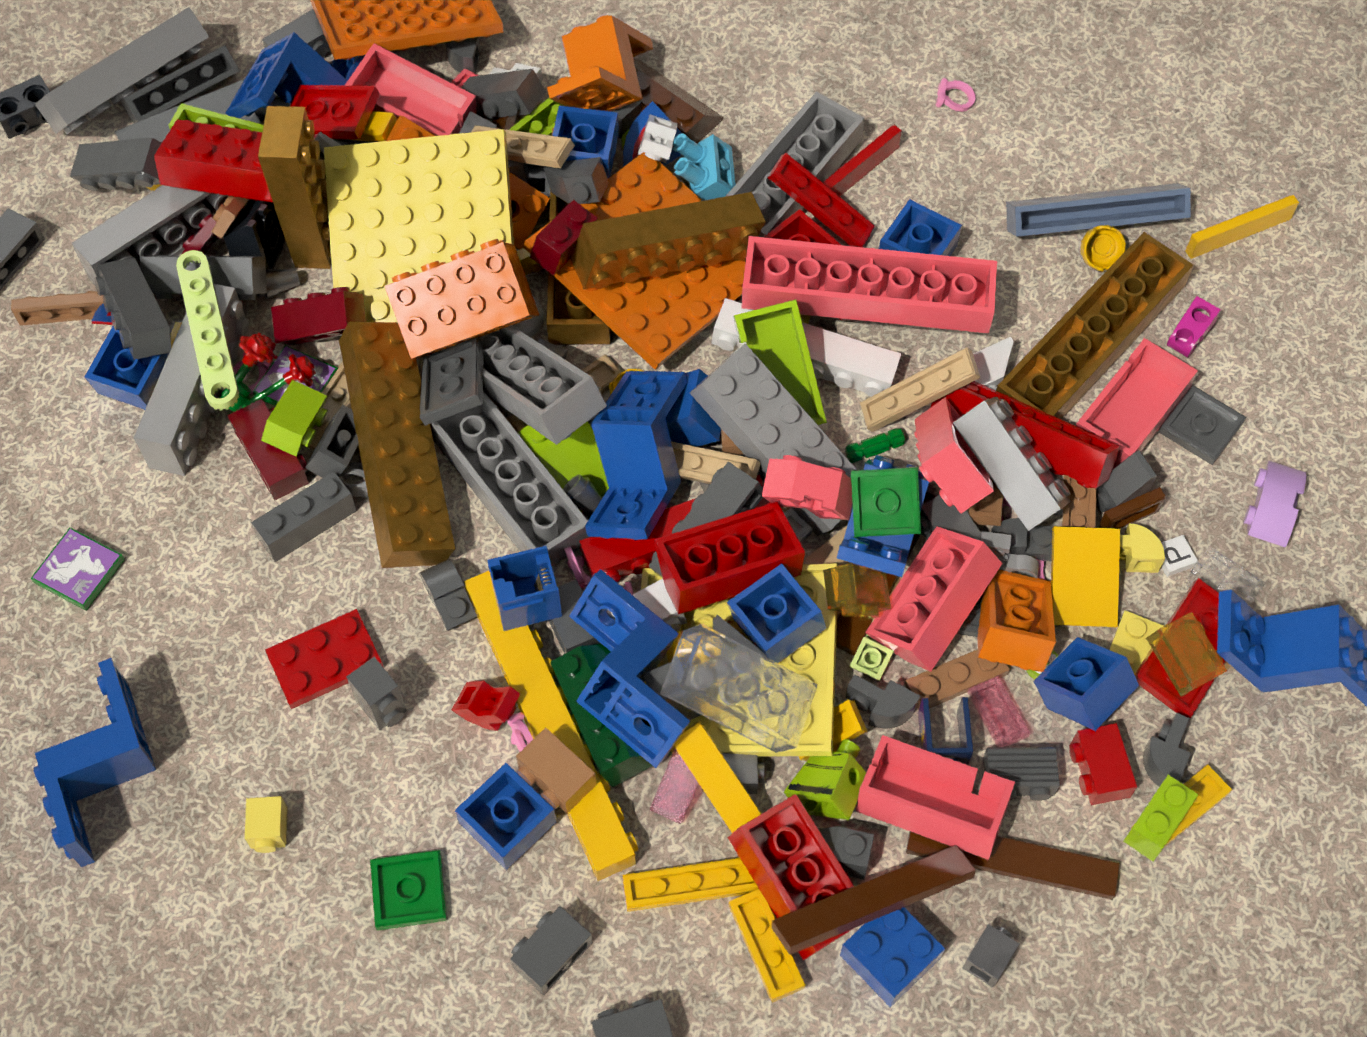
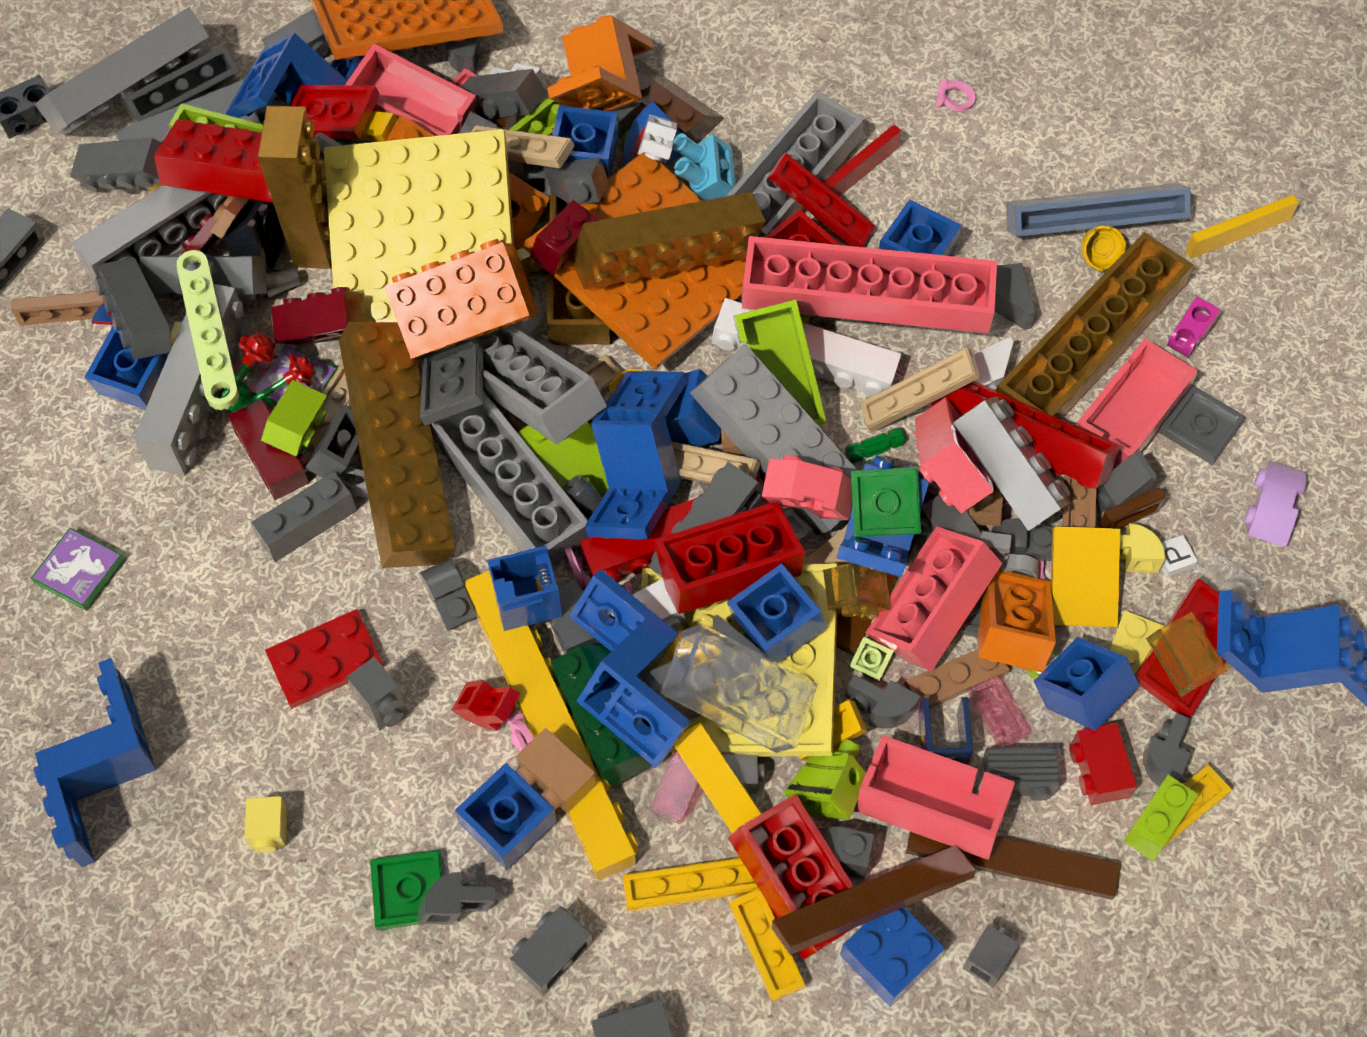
(447, 900): none -> dark grey brick
(1013, 295): none -> dark grey slope

